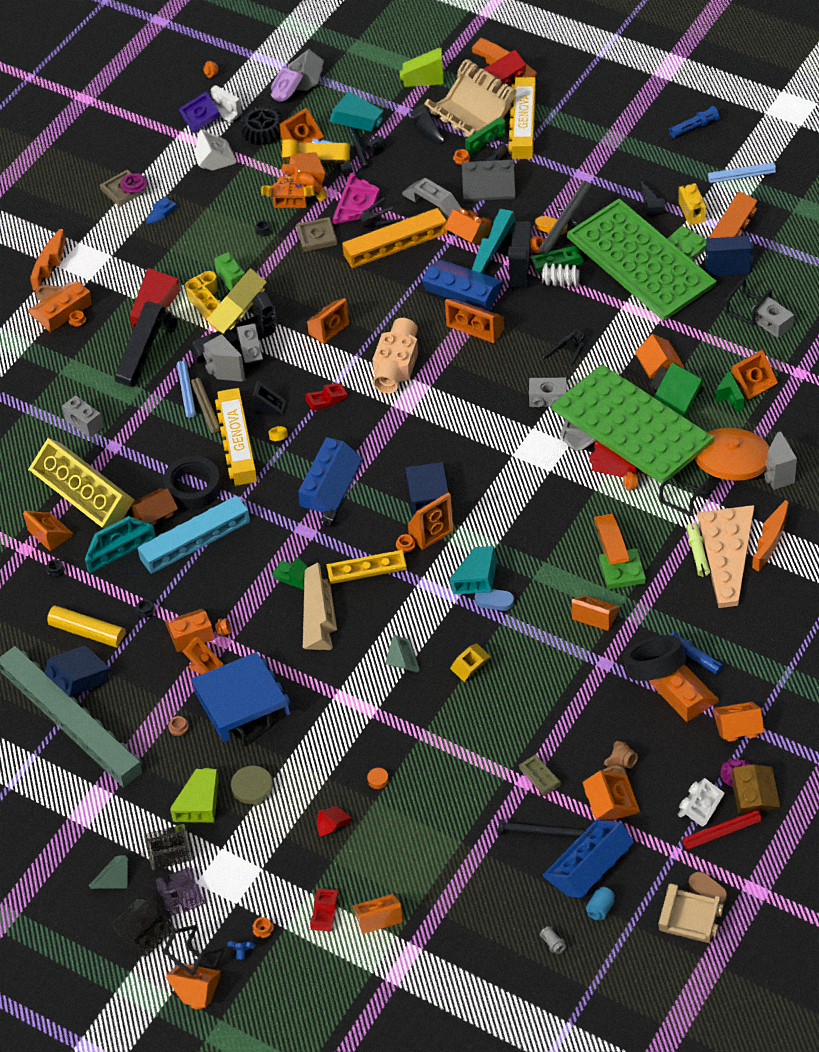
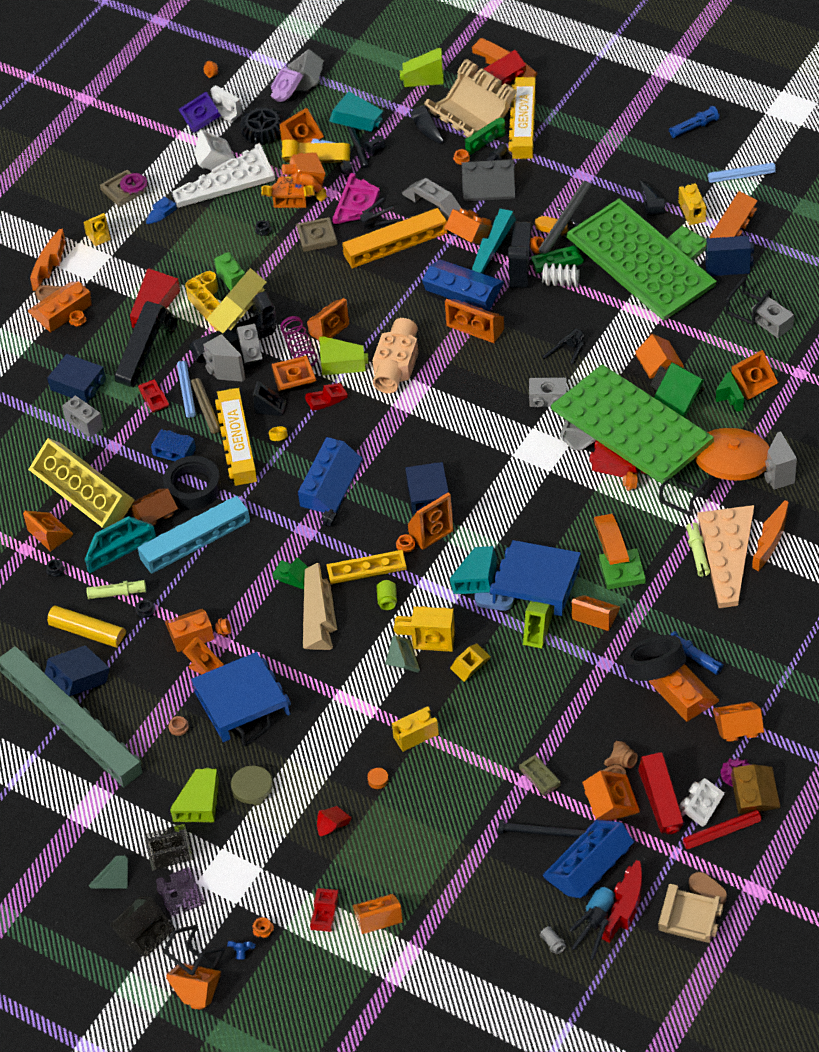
(76, 377): none -> dark blue brick
(97, 229): none -> yellow slope
(116, 589): none -> yellowish green pin
(153, 396): none -> red slope
(172, 445): none -> blue brick
(231, 176): none -> white wing
(293, 332): none -> magenta piece
(293, 373): none -> orange slope
(341, 357): none -> lime slope
(386, 594): none -> lime brick
(415, 729): none -> yellow brick
(429, 628): none -> yellow brick
(537, 574): none -> blue panel
(537, 623): none -> lime slope
(596, 918): none -> black plant
(627, 902): none -> red slope
(660, 793): none -> red slope

